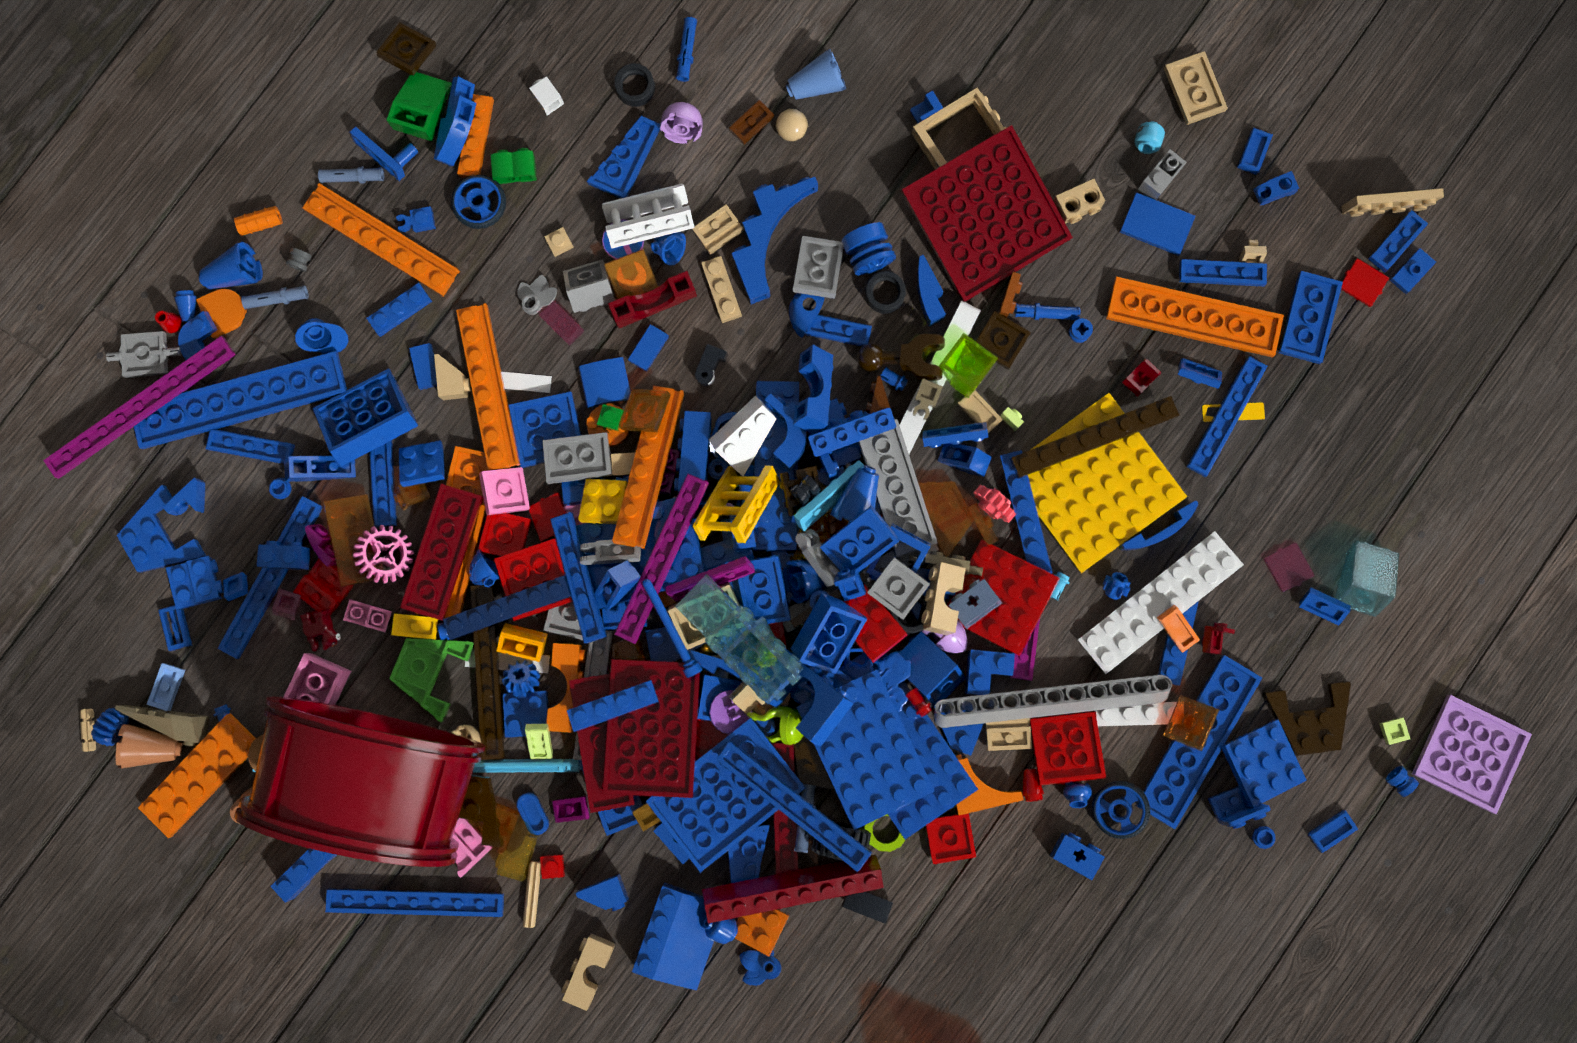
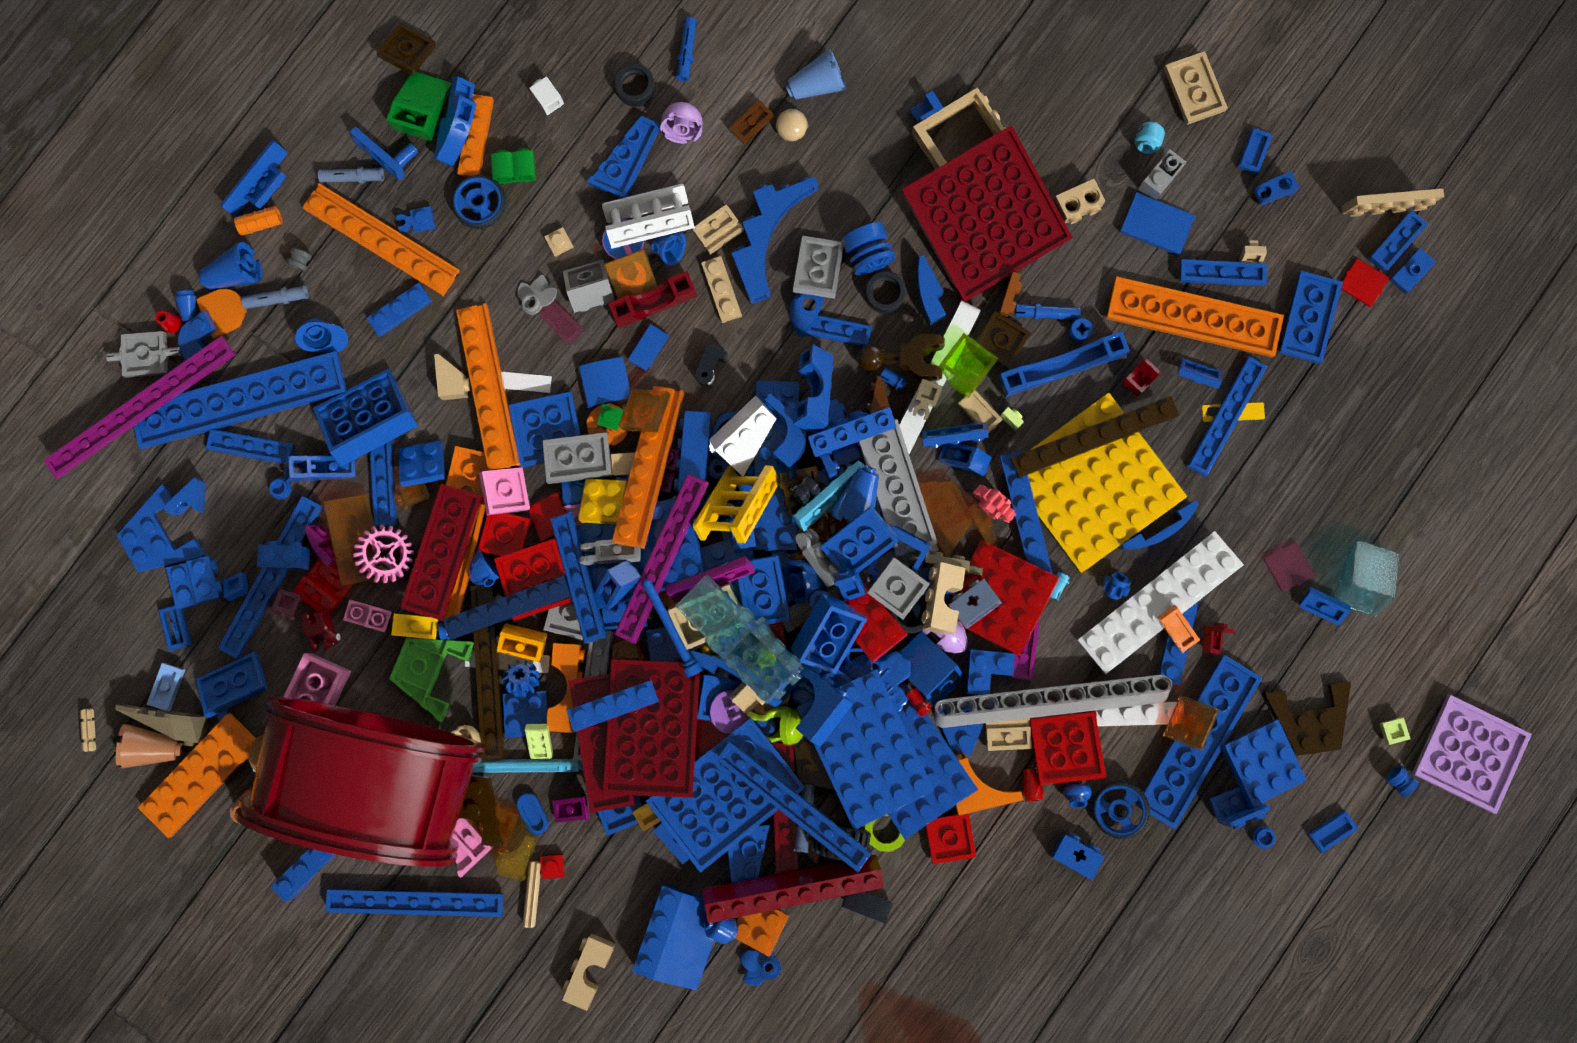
(107, 727): blue gear -> none
(231, 684): none -> blue tile
(258, 181): none -> blue bracket
(424, 365): blue tile -> none
(605, 894): blue slope -> none
(1067, 364): none -> blue arch

